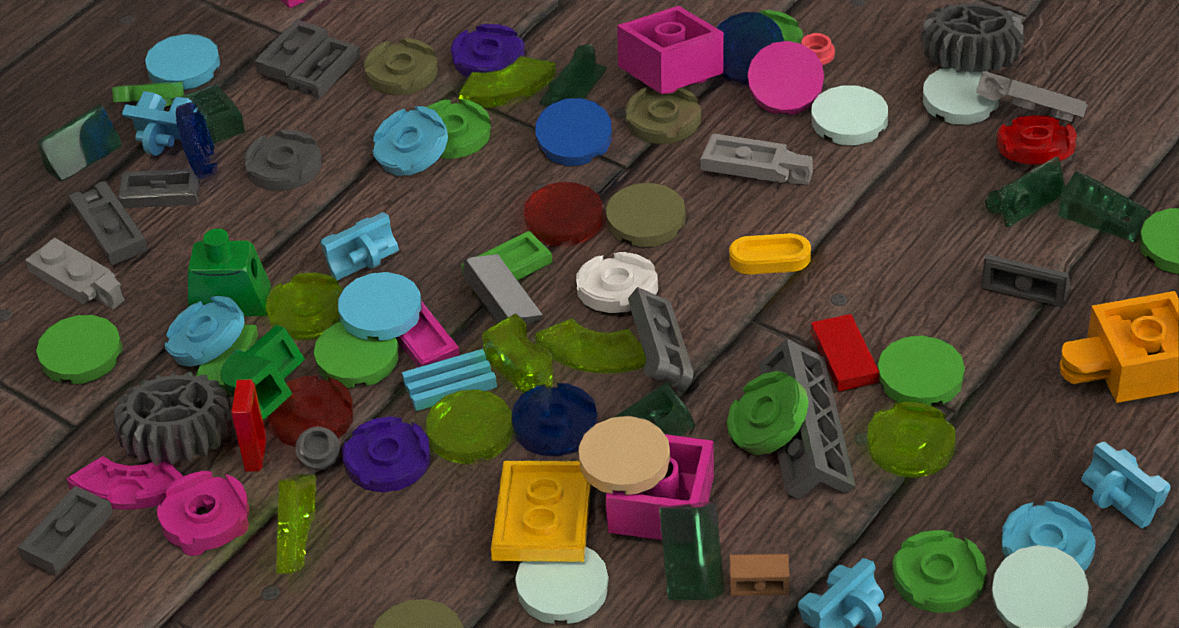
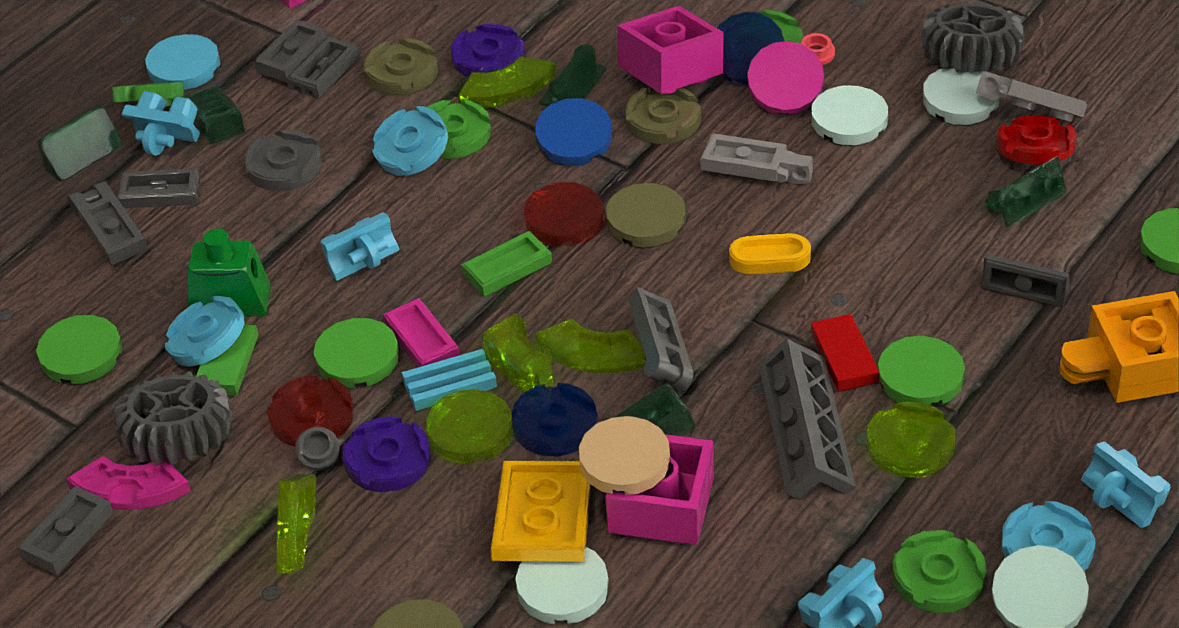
(75, 274): light grey hinge -> none
(196, 140): clear blue tile -> none
(207, 531): dark pink plate -> none
(249, 425): red tile -> none
(267, 365): green brick -> none
(305, 305): clear neon green tile -> none
(380, 306): medium azure tile -> none
(499, 289): slope -> none
(612, 293): white tile -> none
(692, 551): clear green slope -> none
(759, 575): medium nougat piece -> none
(768, 413): bright green tile -> none
(1089, 202): clear green slope -> none

